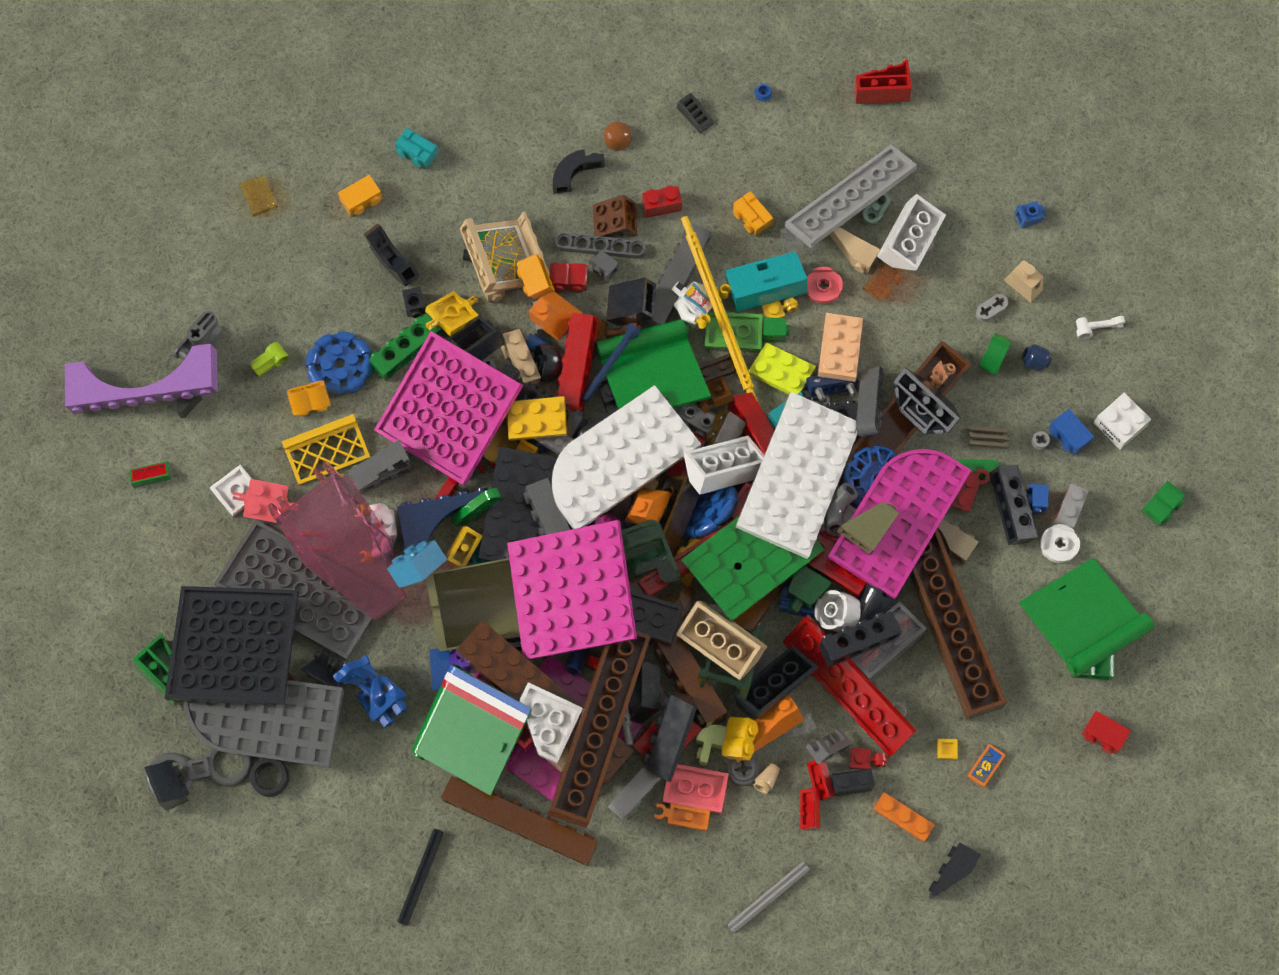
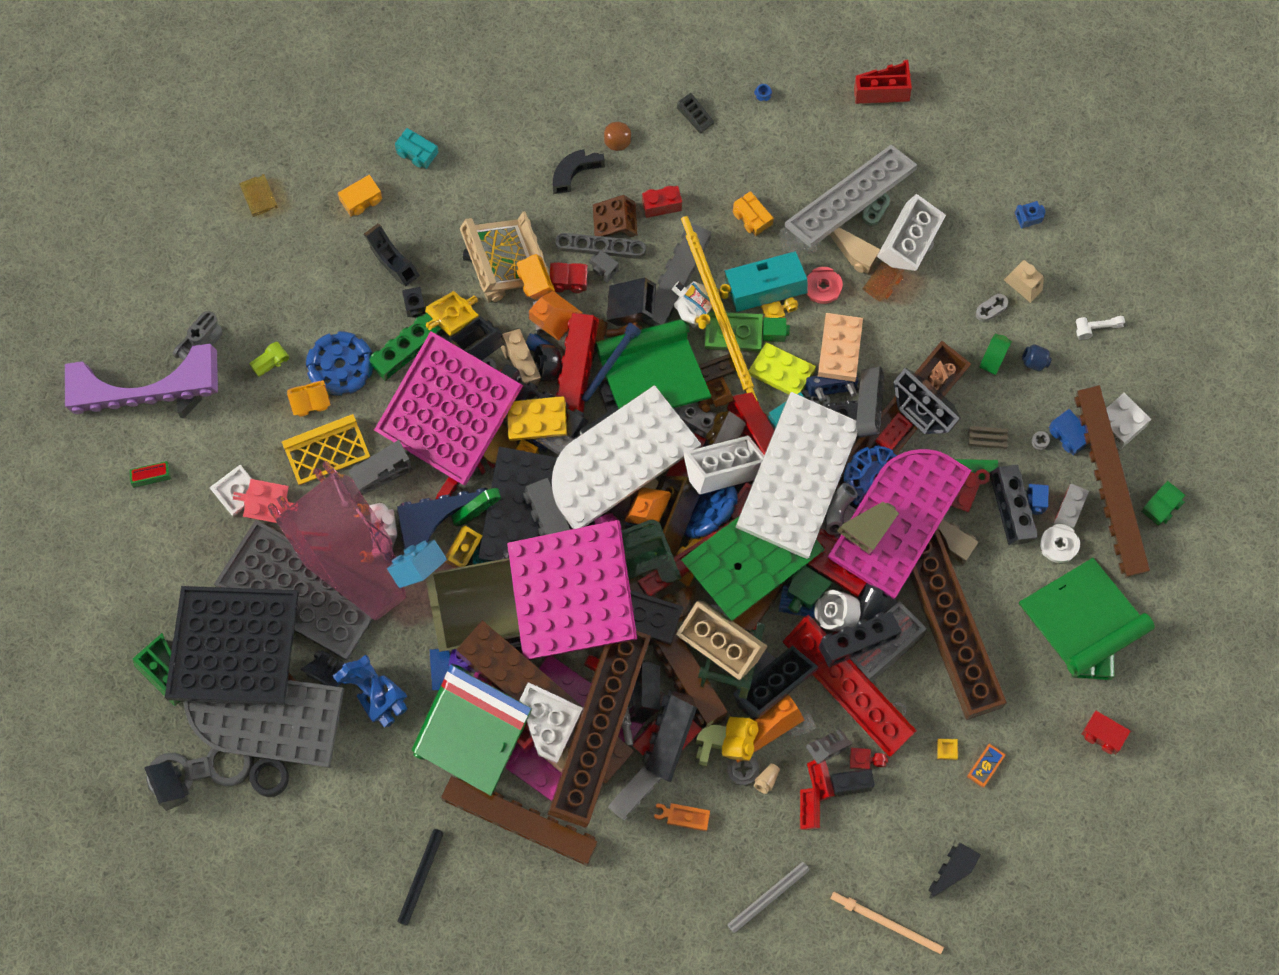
(576, 661): dark blue piece -> none
(696, 788): coral plate -> none
(850, 904): none -> light nougat bar
(894, 432): none -> red plate
(903, 817): orange plate -> none
(1112, 482): none -> reddish brown brick

